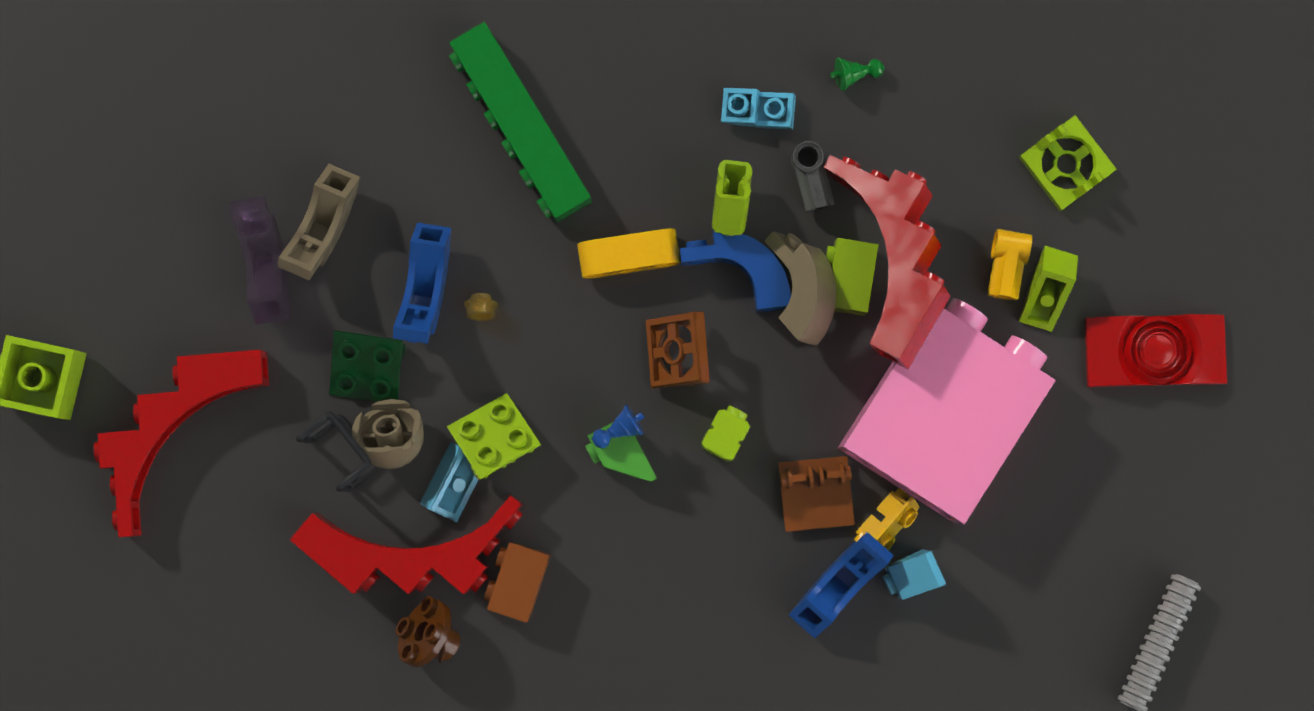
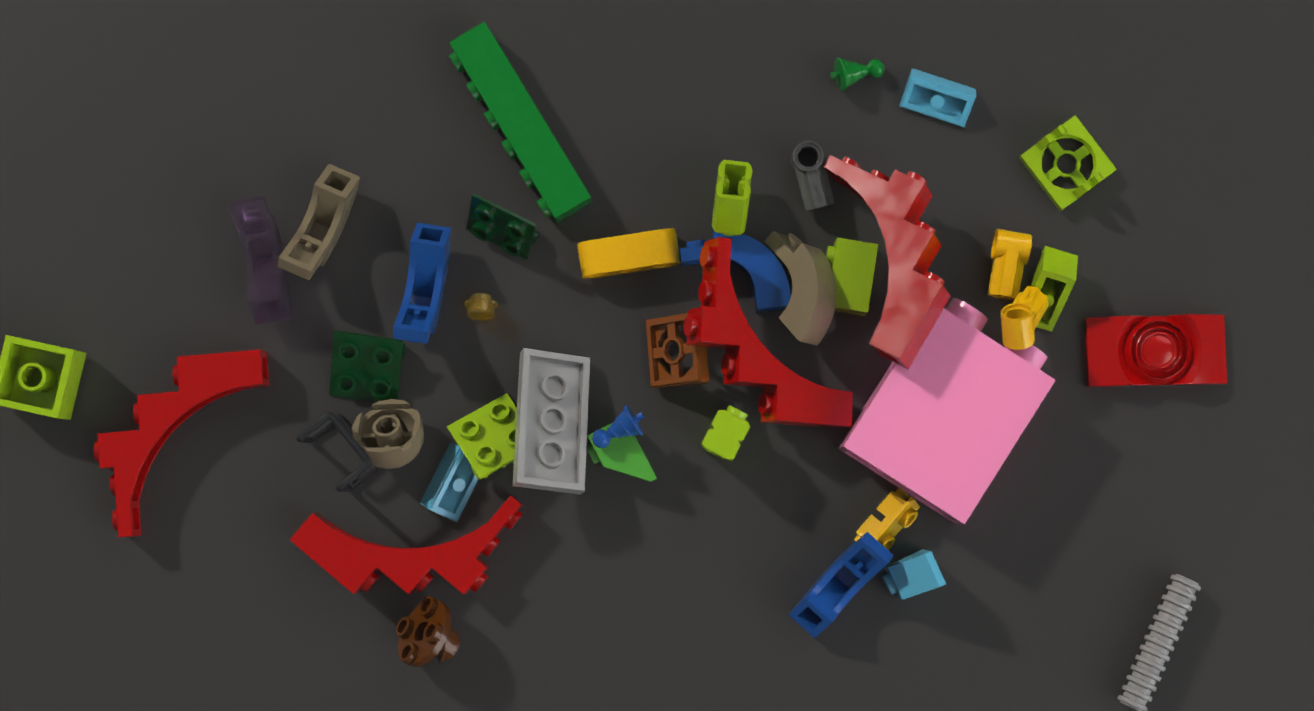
(501, 227): none -> dark green hinge
(517, 581): dark orange brick -> none
(551, 421): none -> light grey plate
(747, 362): none -> red arch
(758, 108): medium azure slope -> none
(816, 493): dark orange hinge -> none
(938, 97): none -> medium azure slope
(1022, 318): none -> yellow piece

